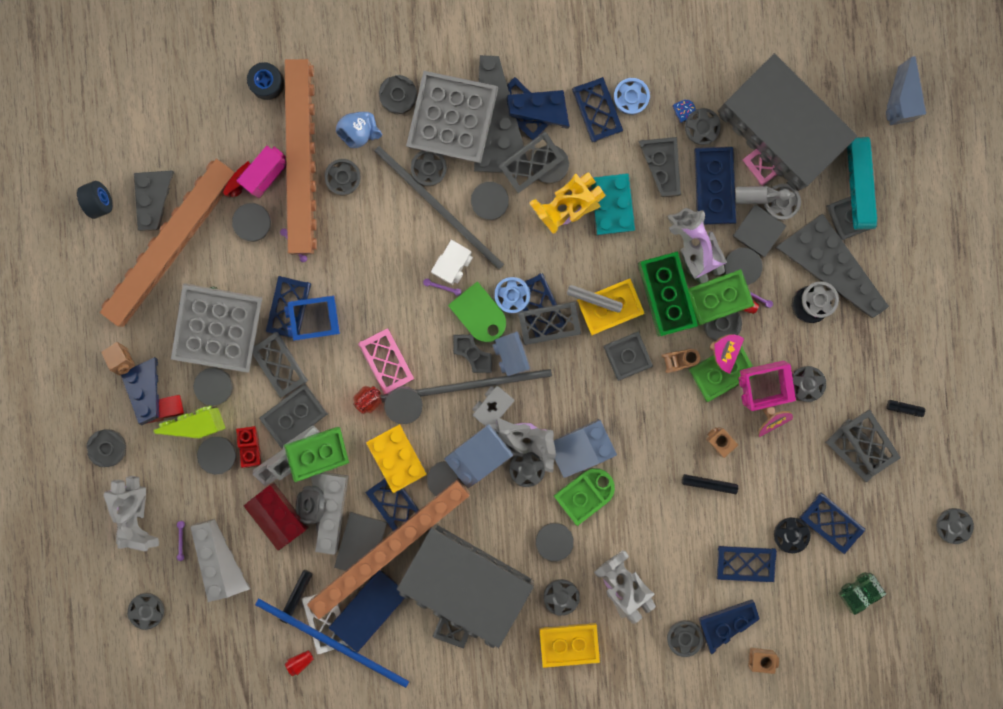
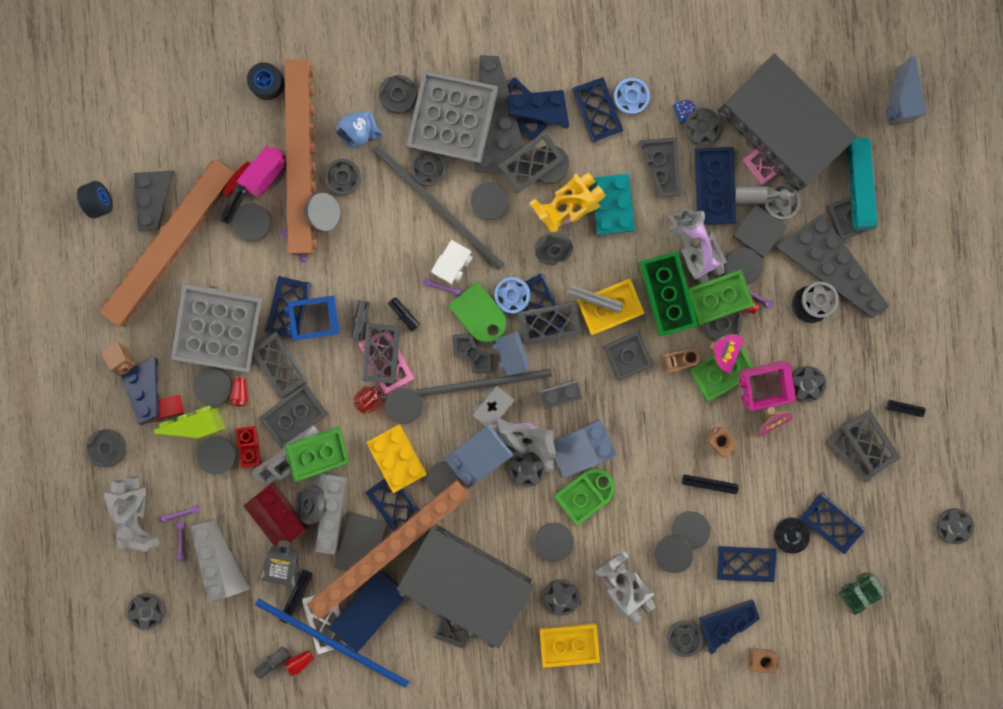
(195, 509): none -> medium lavender hinge
(233, 203): none -> black axle
(239, 392): none -> red cone
(271, 662): none -> dark grey axle
(281, 565): none -> dark grey torso
(322, 212): none -> tile
(360, 320): none -> dark grey pin
(395, 344): none -> dark grey window
(403, 314): none -> black axle
(553, 248): none -> dark grey tile
(560, 394): none -> dark grey brick
(674, 554): none -> dark grey tile
(693, 528): none -> dark grey tile

